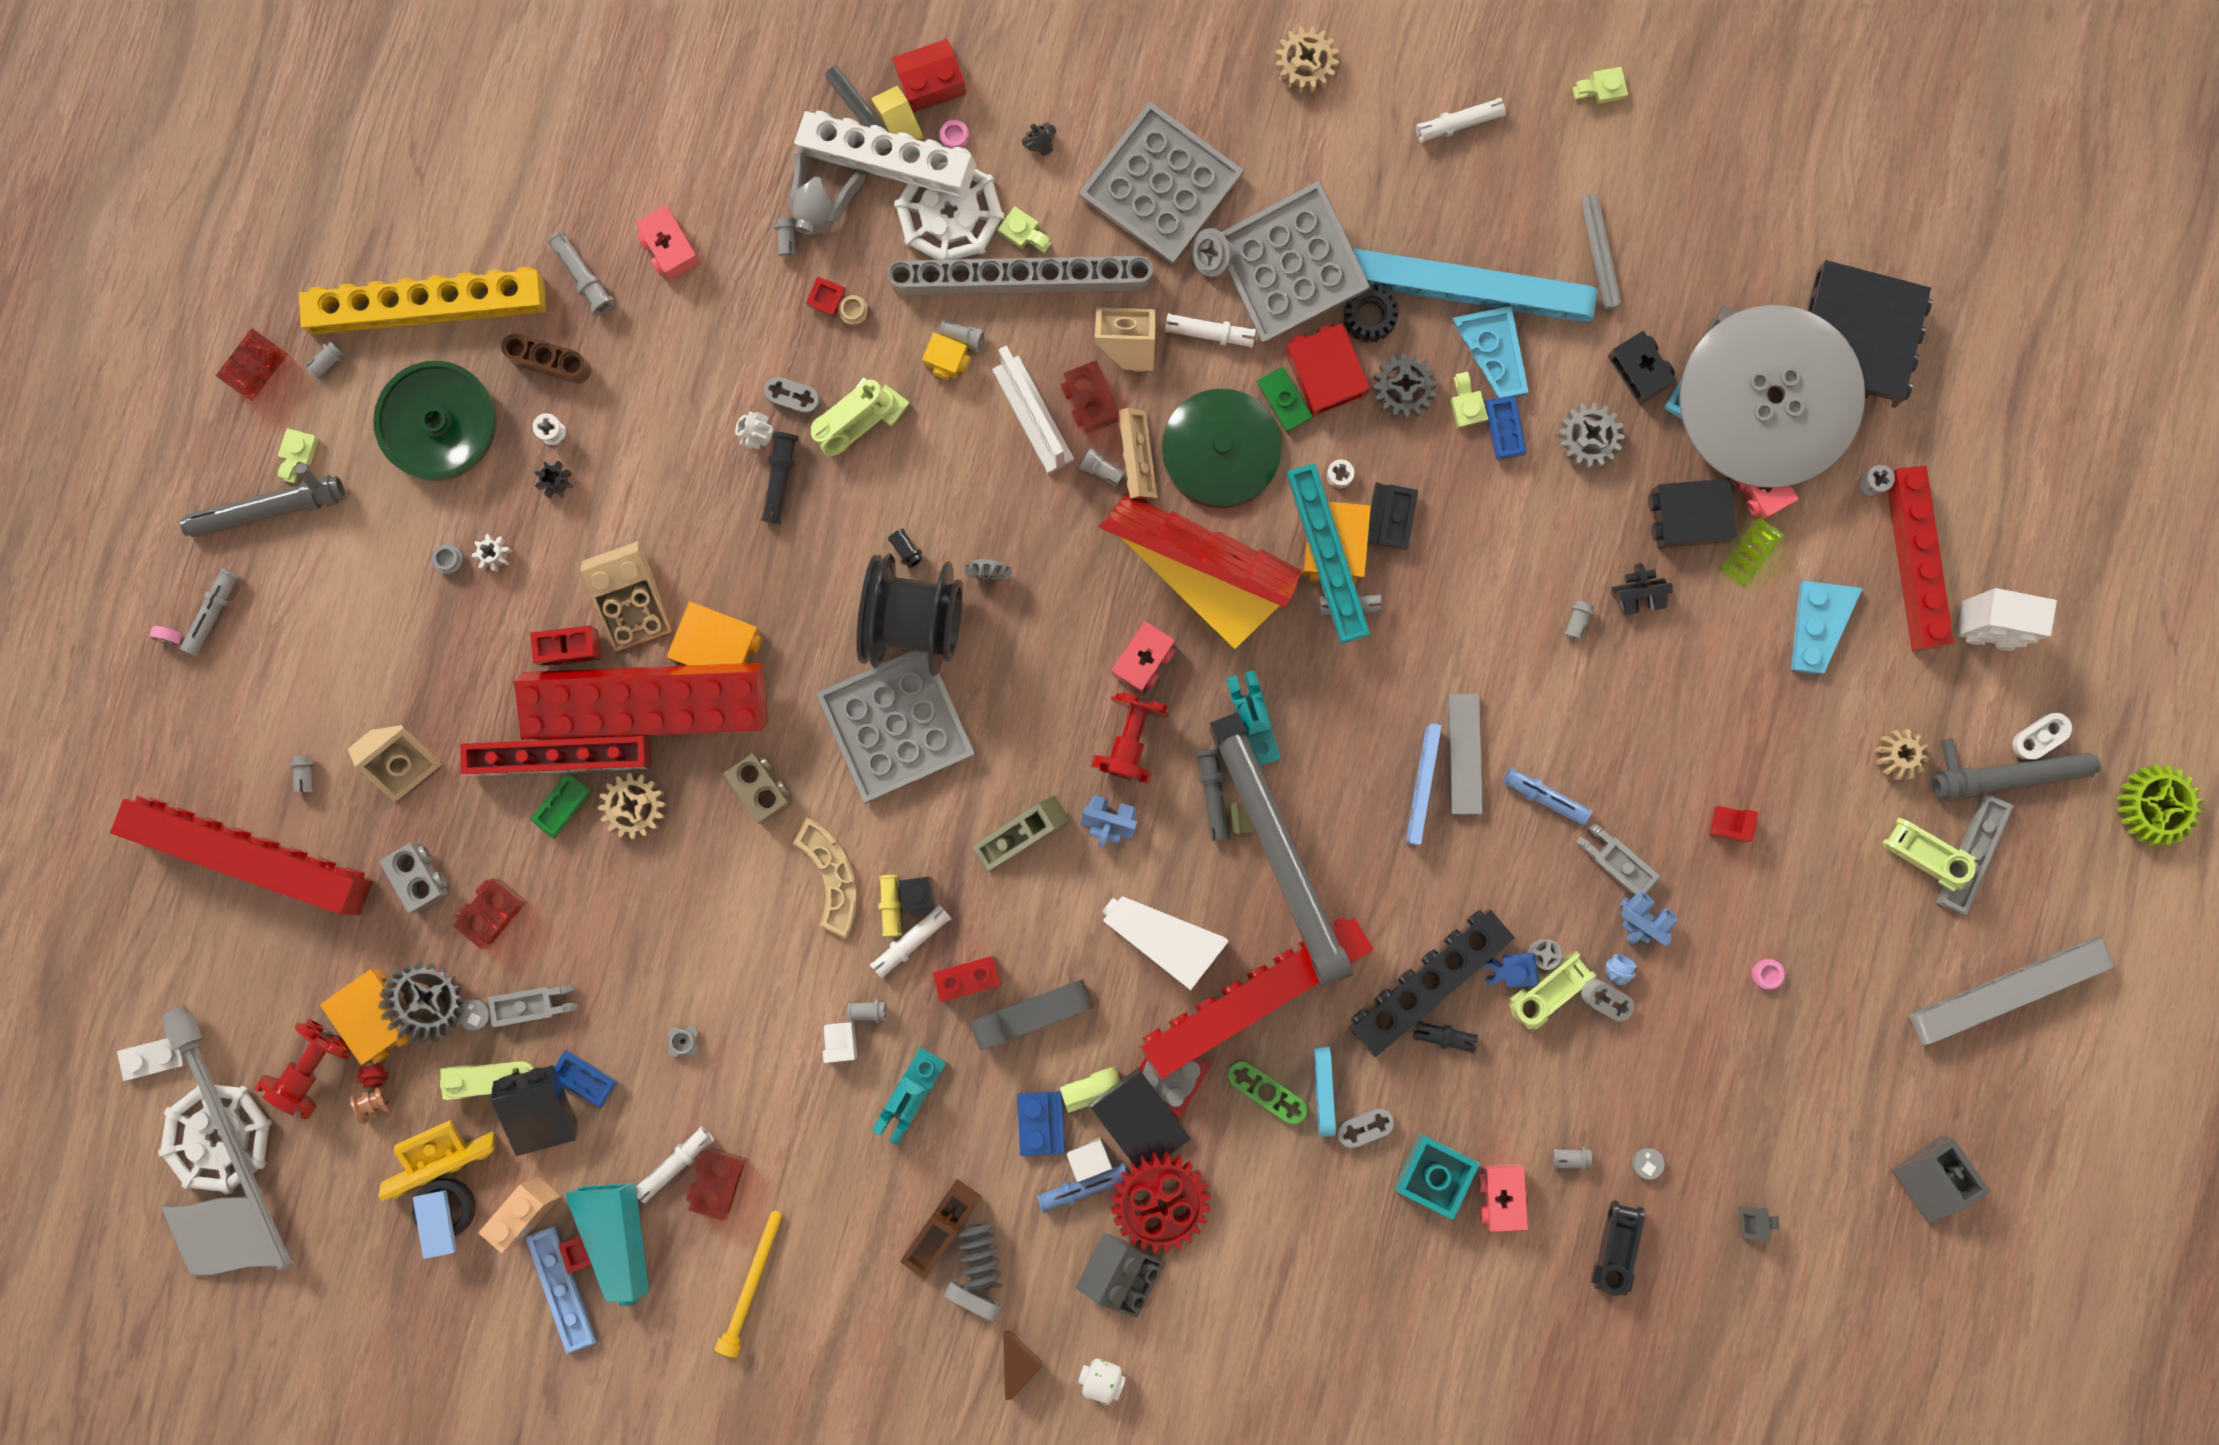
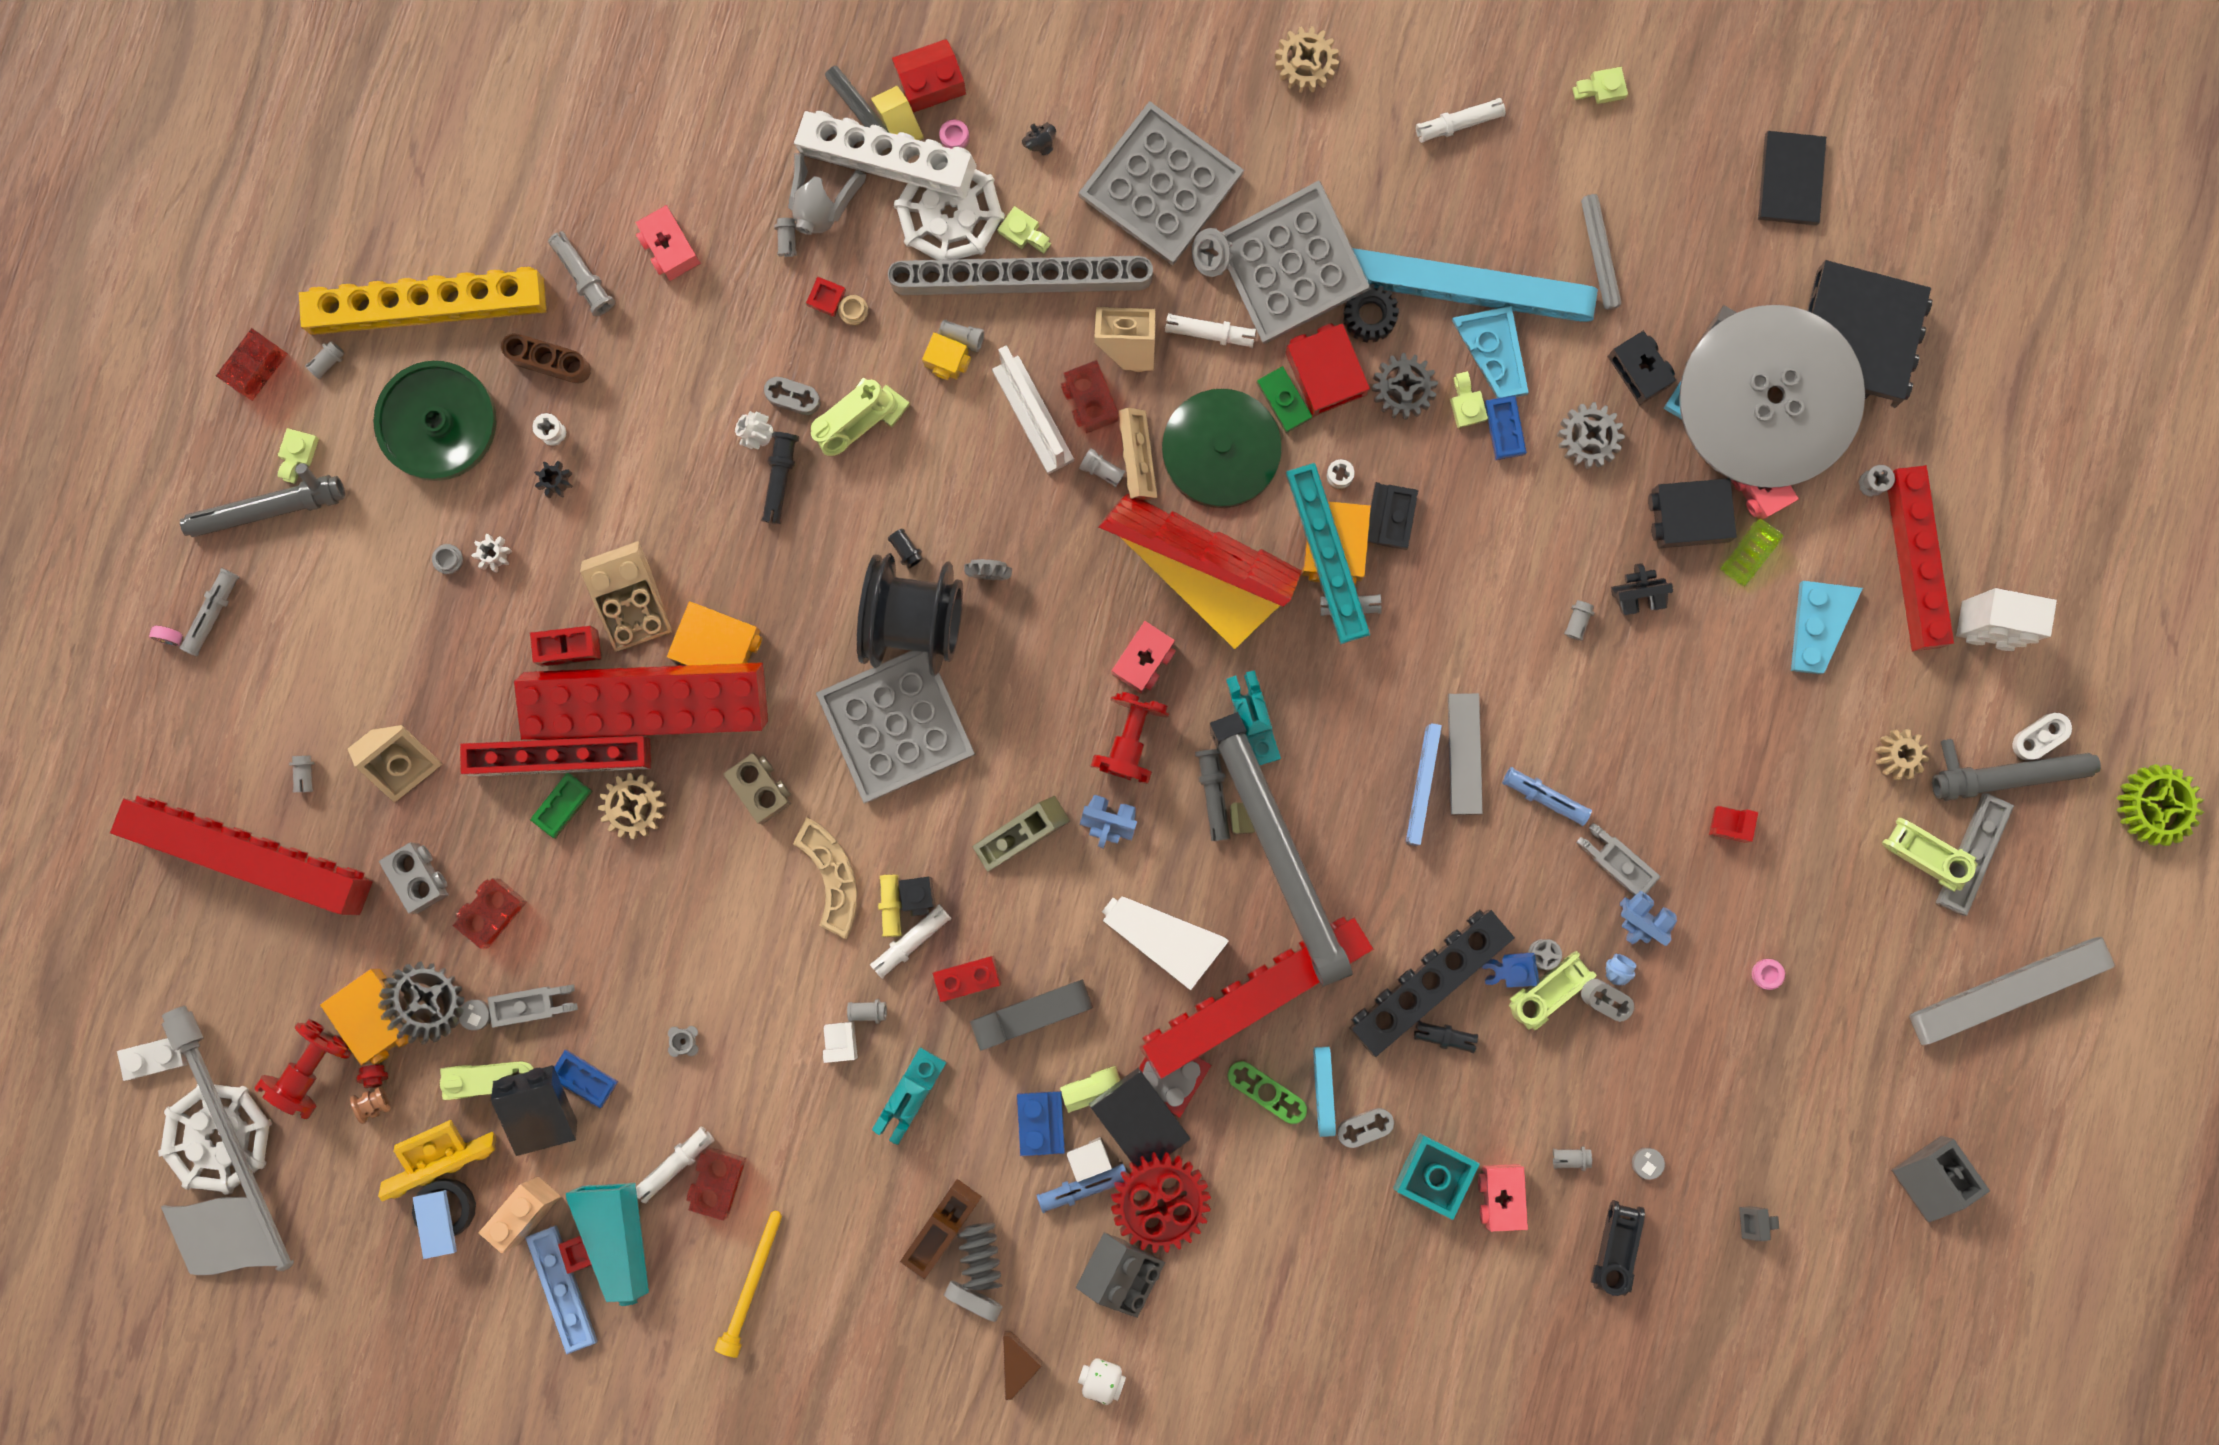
(1792, 178): none -> black tile

